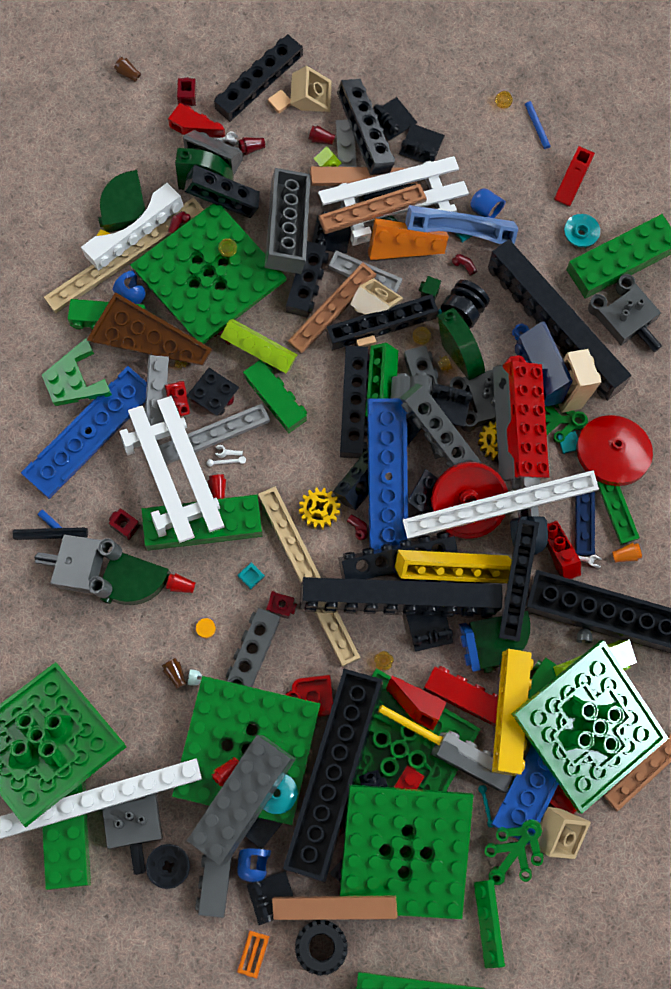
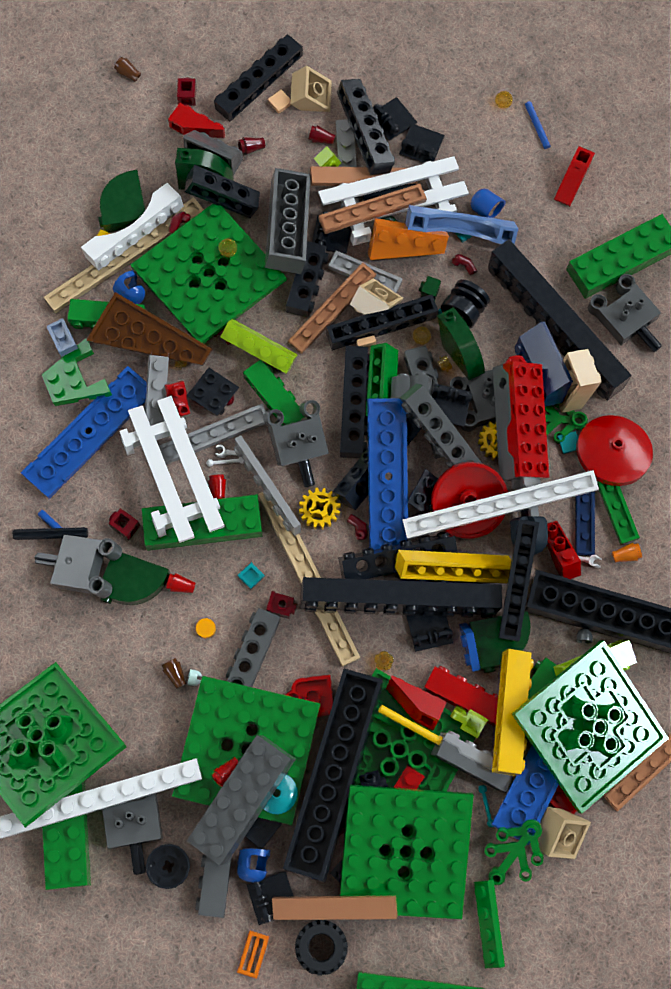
(62, 337): none -> sand blue plate
(230, 137): white hand -> none
(270, 491): none -> light grey plate
(298, 440): none -> dark grey piece
(471, 723): none -> lime plate
(519, 328): blue plate -> none
(583, 223): teal dish -> none

